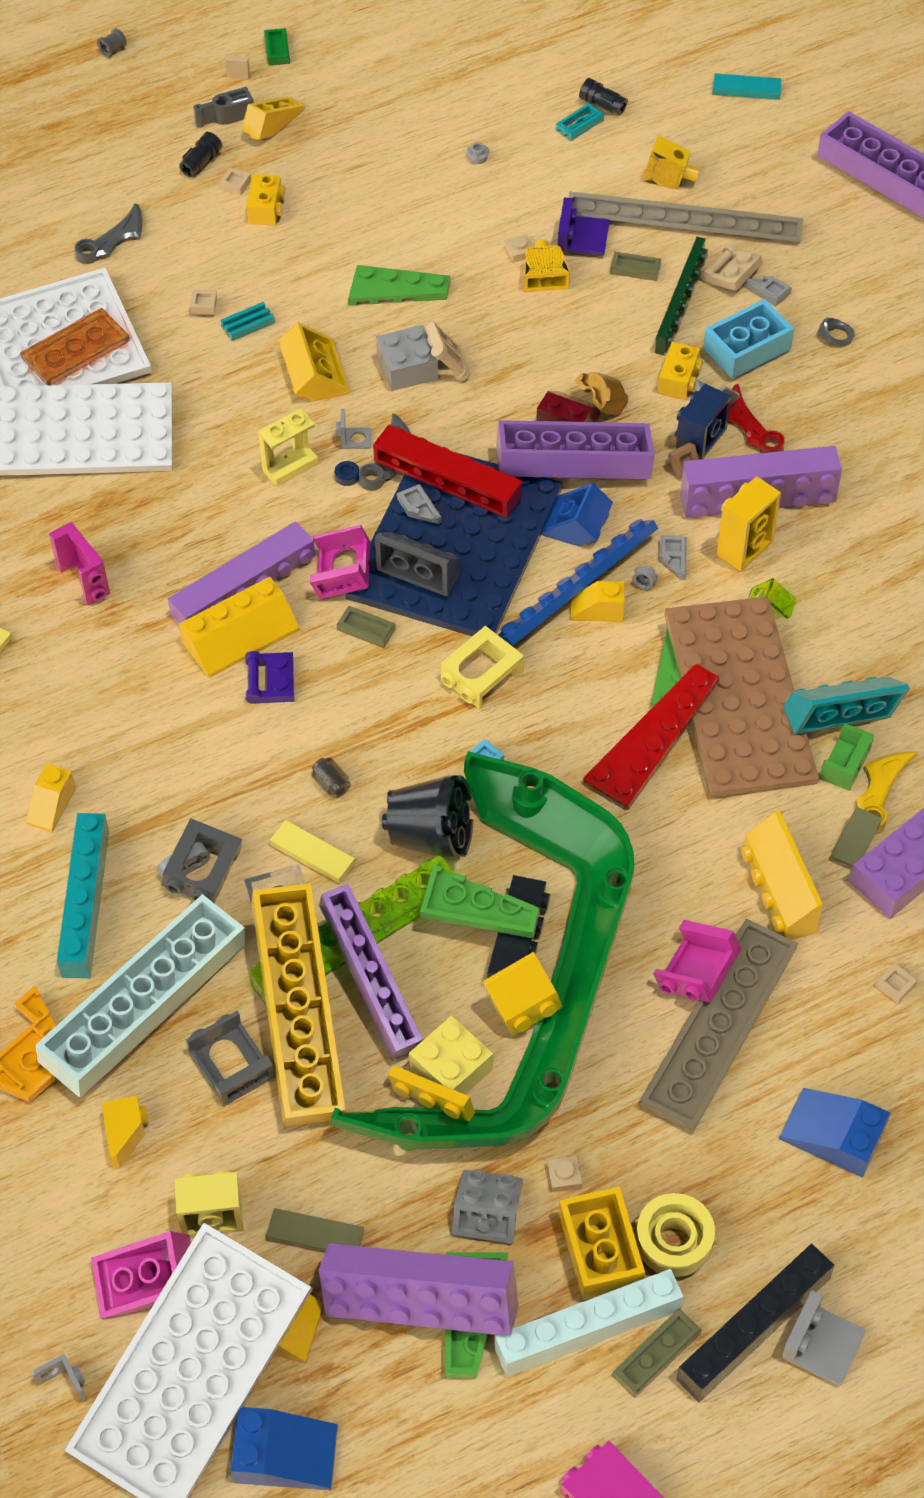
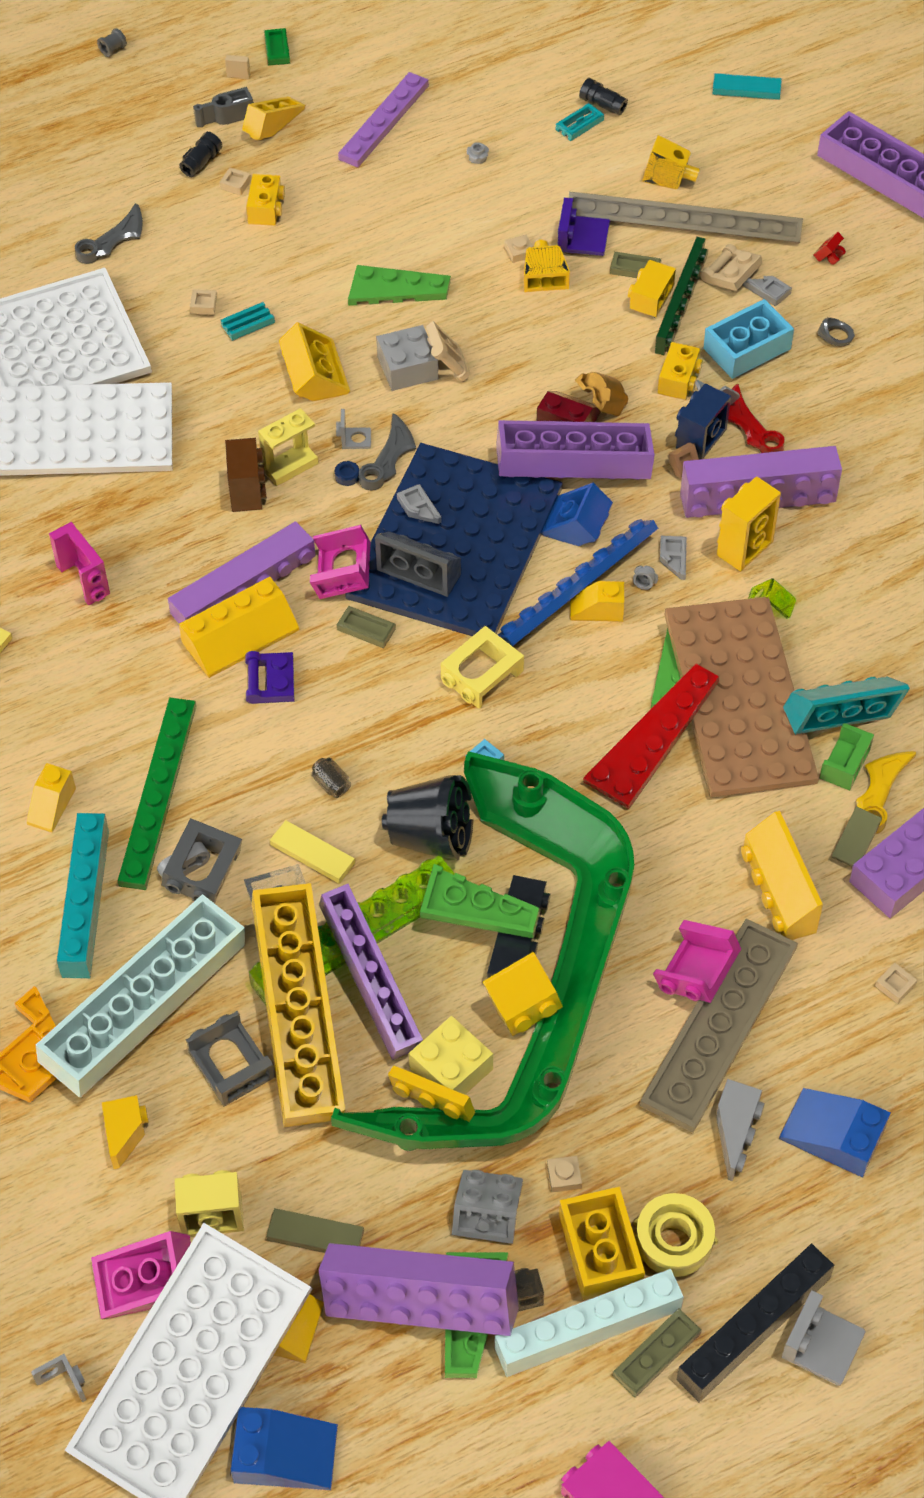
(75, 346): clear orange tile -> none
(157, 794): none -> green plate
(245, 474): none -> reddish brown brick
(383, 119): none -> medium lavender plate
(447, 470): red brick -> none
(529, 1285): none -> clear smoke brick
(652, 288): none -> yellow brick
(734, 1118): none -> light grey slope
(829, 249): none -> red tile

